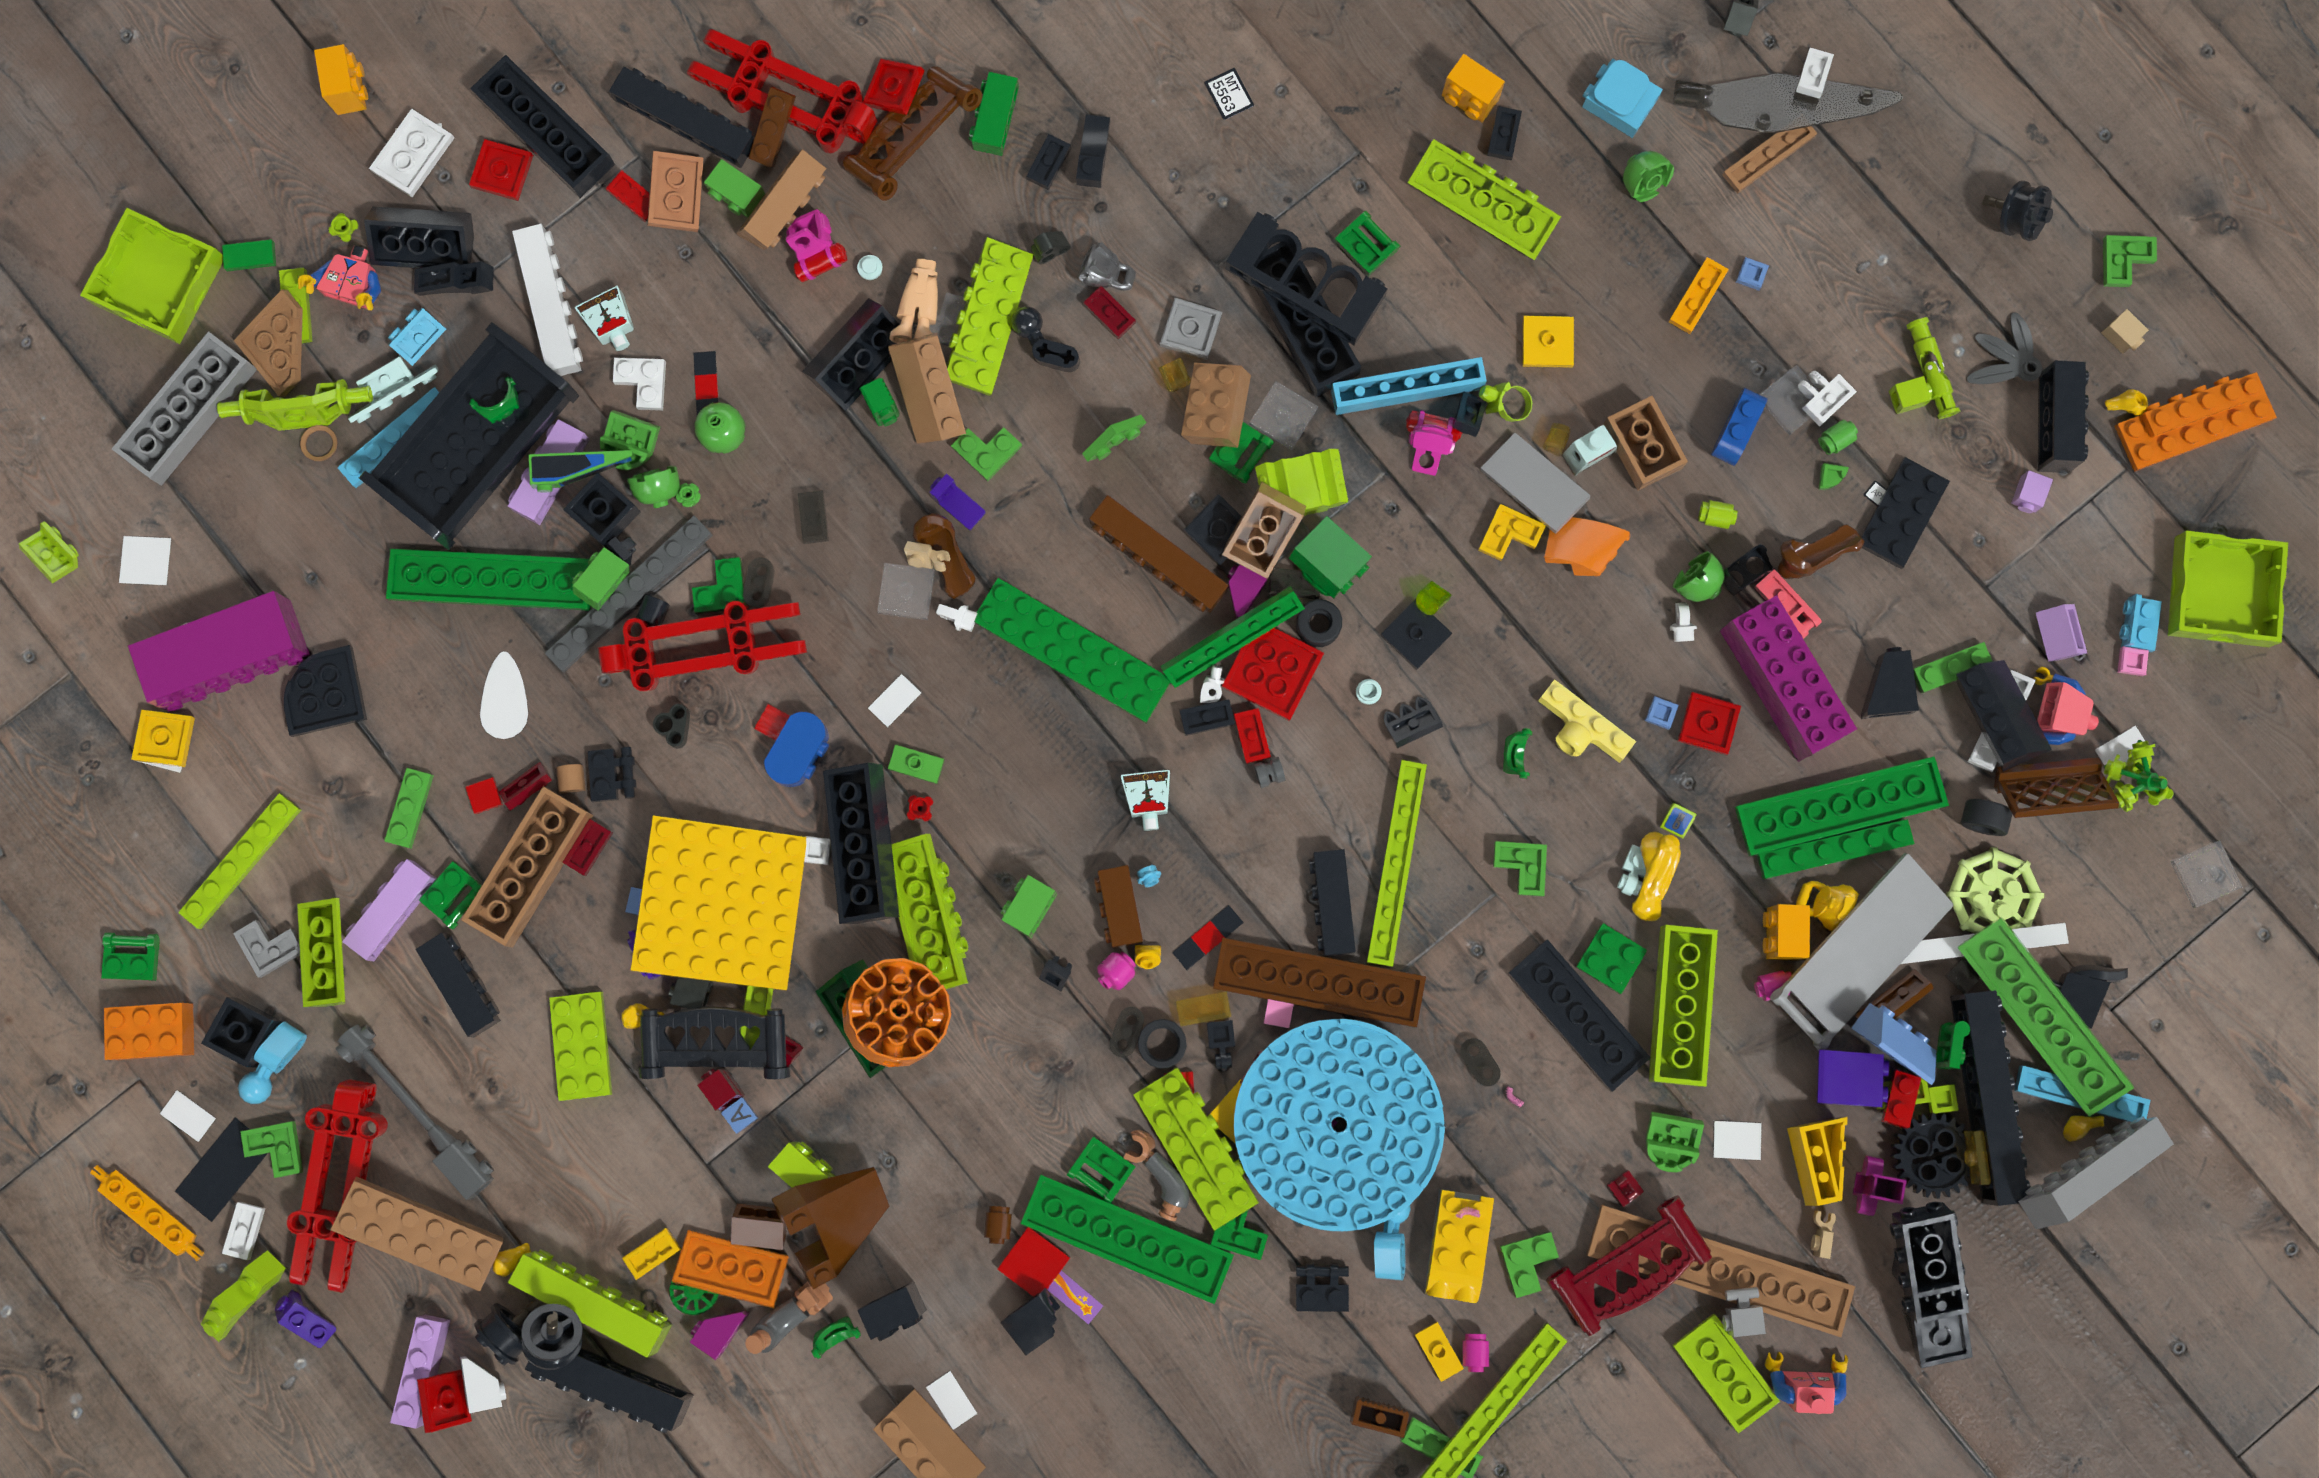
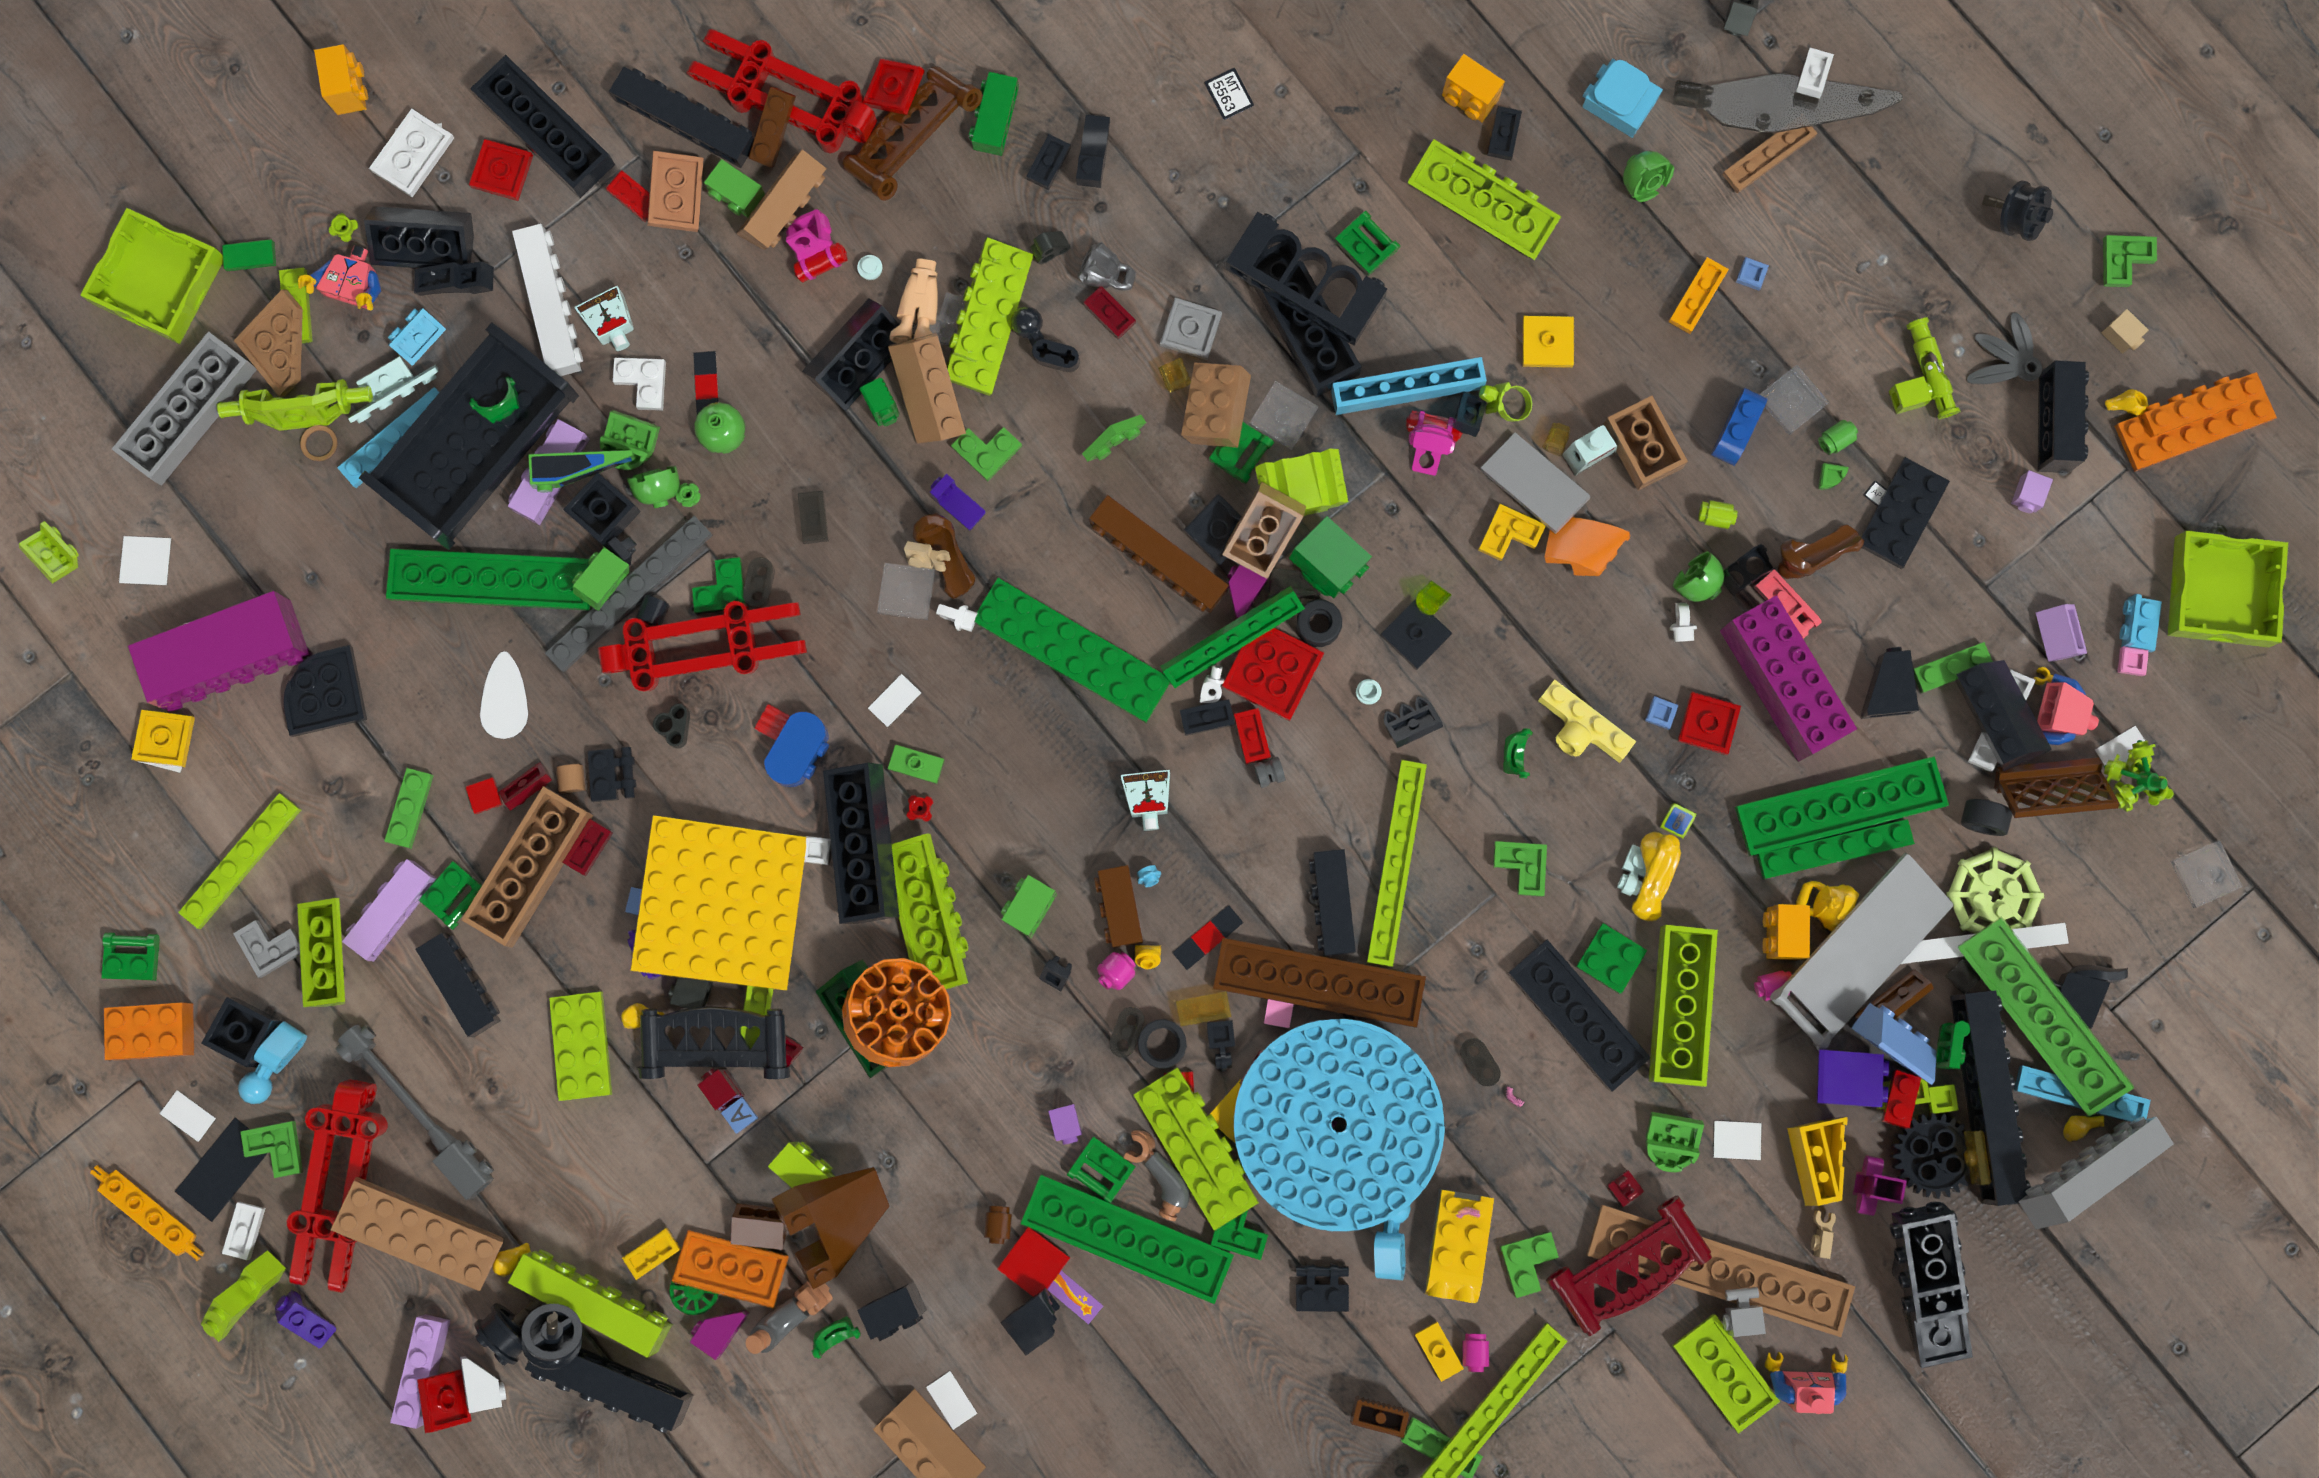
(1065, 1124): none -> medium lavender brick
(1828, 400): white hinge -> none

